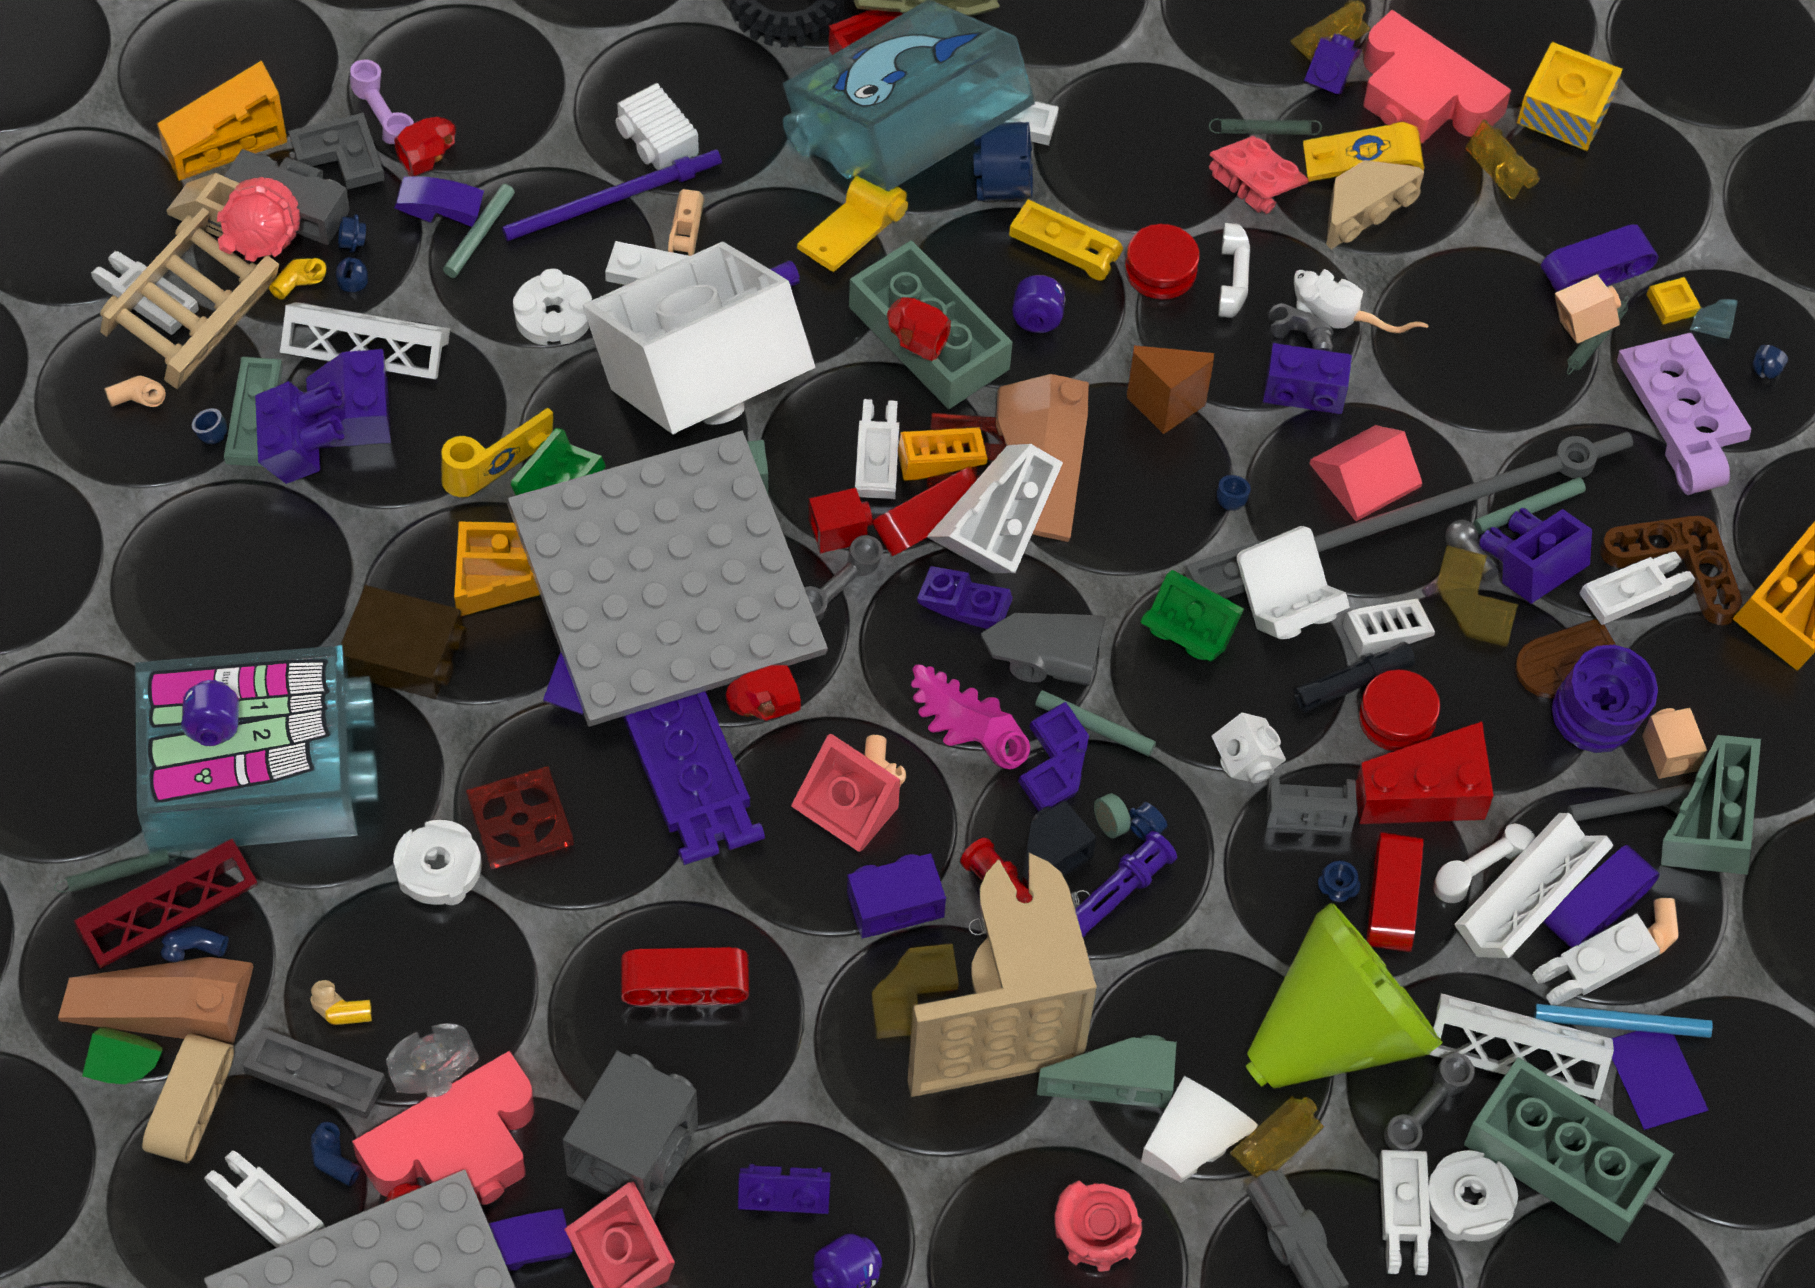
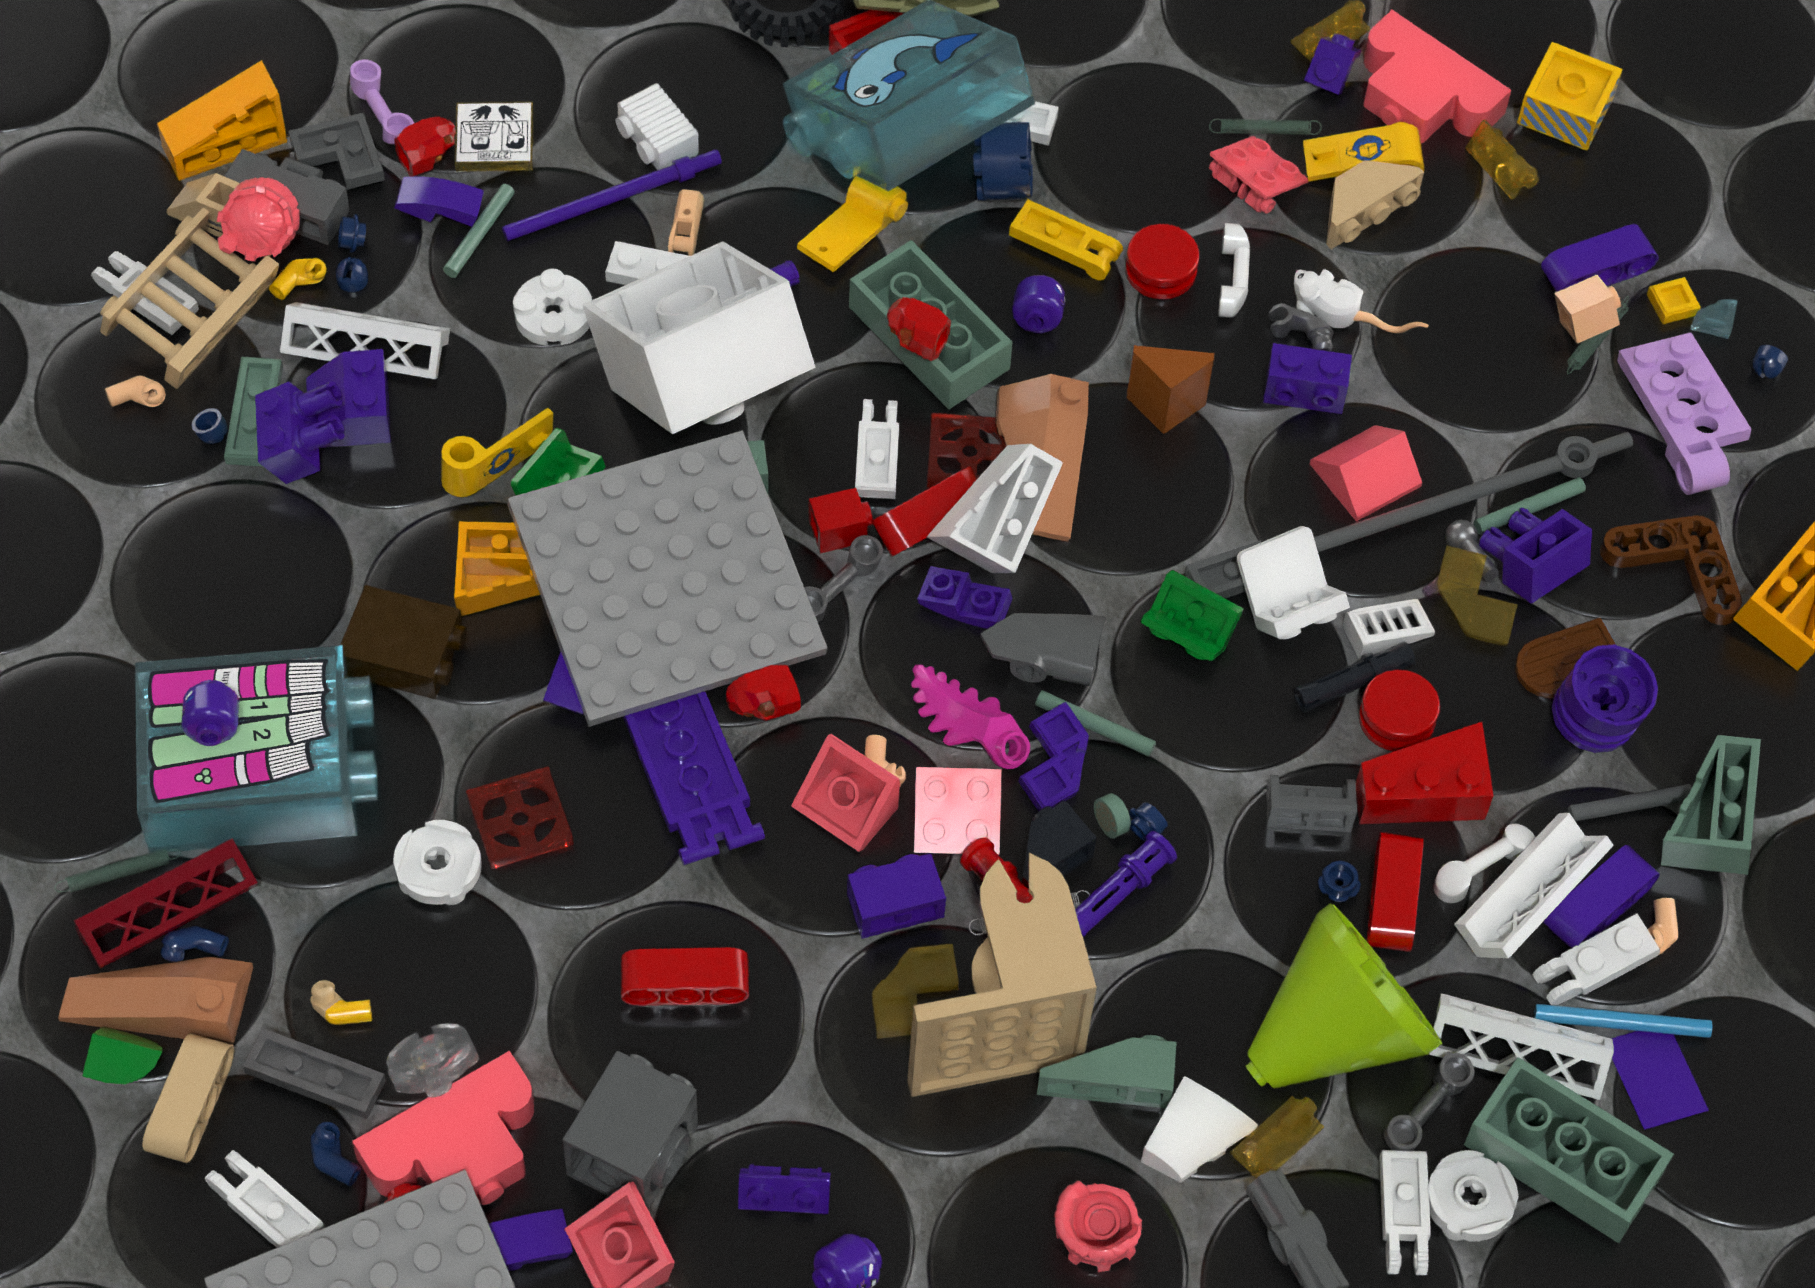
(494, 136): none -> tile
(928, 465): light orange slope -> none
(956, 808): none -> hinge
(1233, 492): dark blue hinge -> none
(1249, 748): white brick -> none
(1635, 587): white hinge -> none
(1674, 742): light nougat brick -> none

